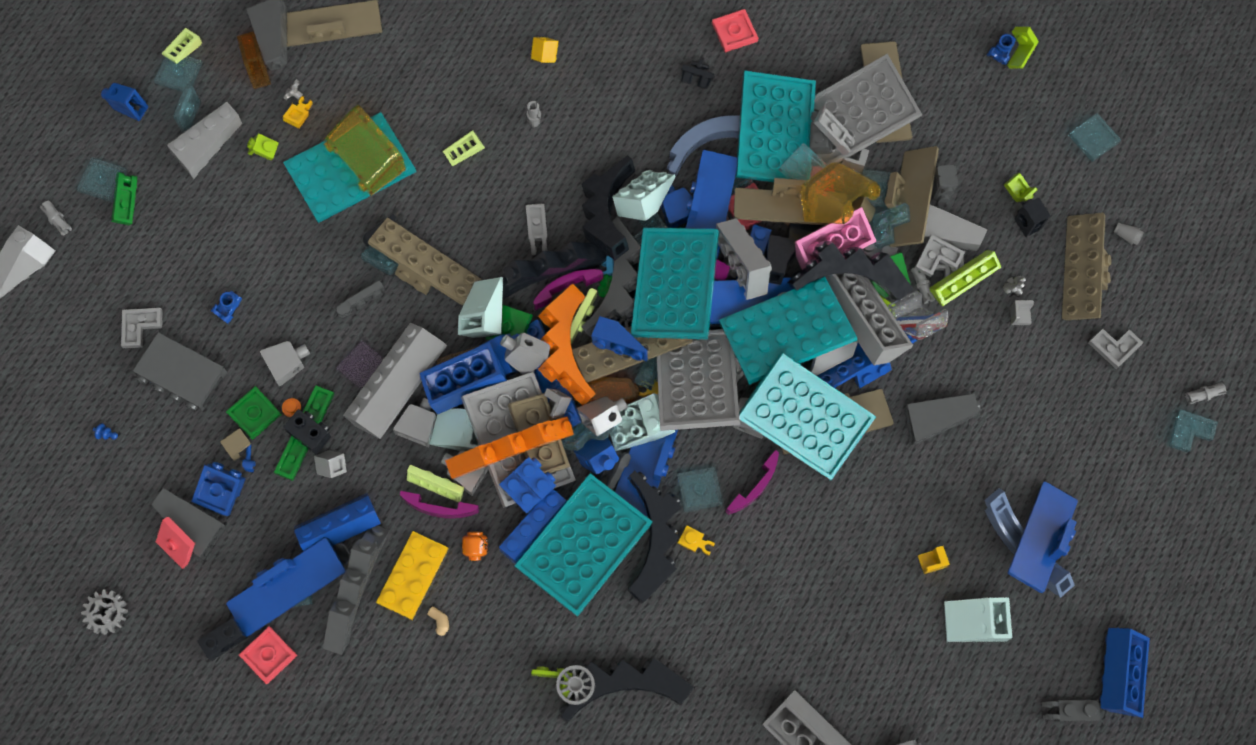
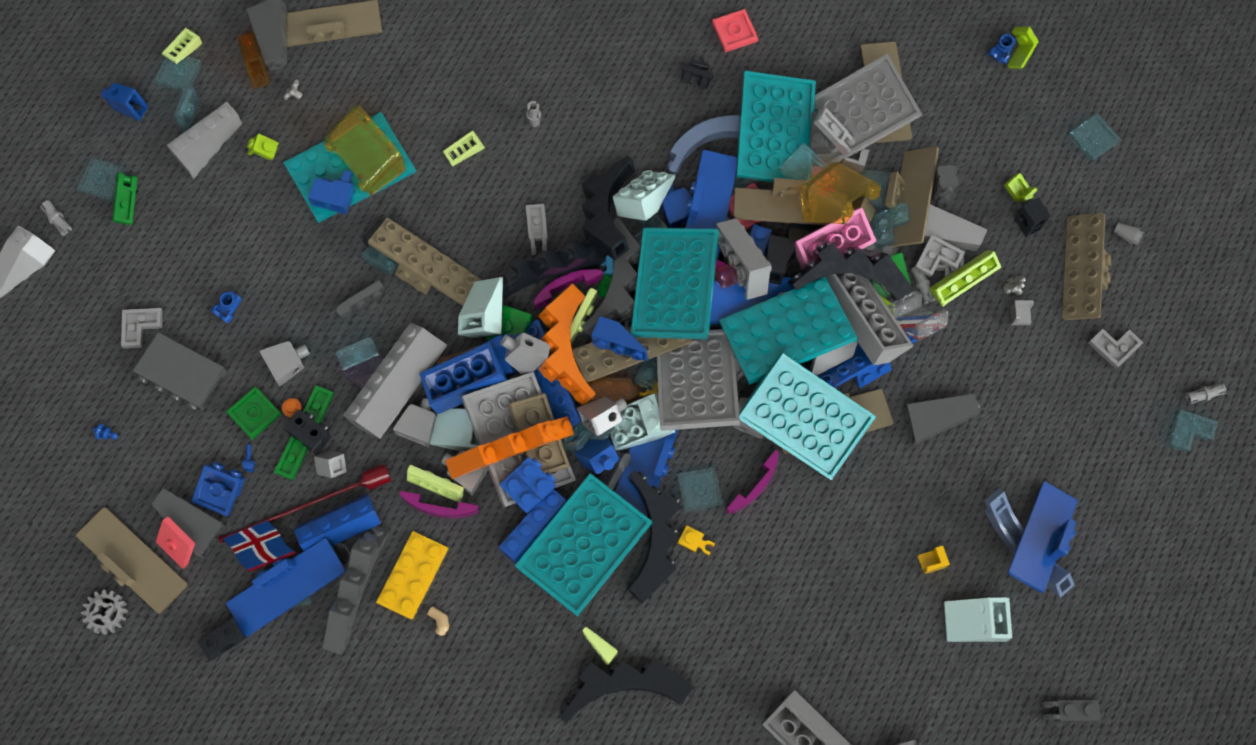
(131, 560): none -> dark tan bracket
(235, 444): dark tan panel -> none
(262, 543): none -> flag
(268, 655): coral plate -> none
(297, 114): yellow plate -> none
(333, 195): none -> blue hinge
(357, 353): none -> clear light blue plate
(474, 545): orange head -> none
(544, 49): yellow panel -> none
(544, 672): lime bracket -> none
(558, 403): light grey panel -> none
(575, 684): light grey wheel -> none
(603, 648): none -> yellowish green slope
(726, 276): none -> clear pink slope
(1125, 672): blue slope -> none

